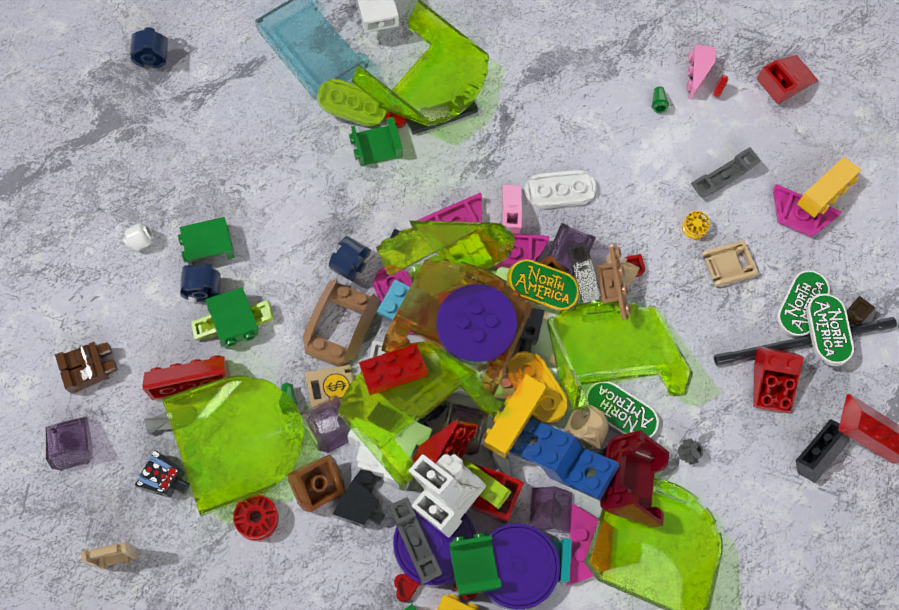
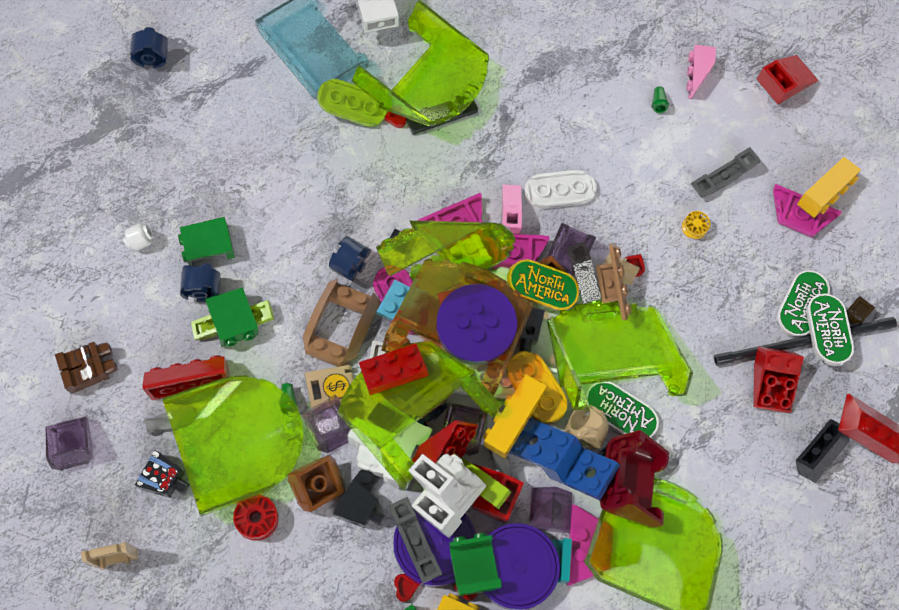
(376, 144): green panel -> none
(690, 451): dark grey gear -> none
(721, 83): red tile -> none
(725, 266): tan container -> none

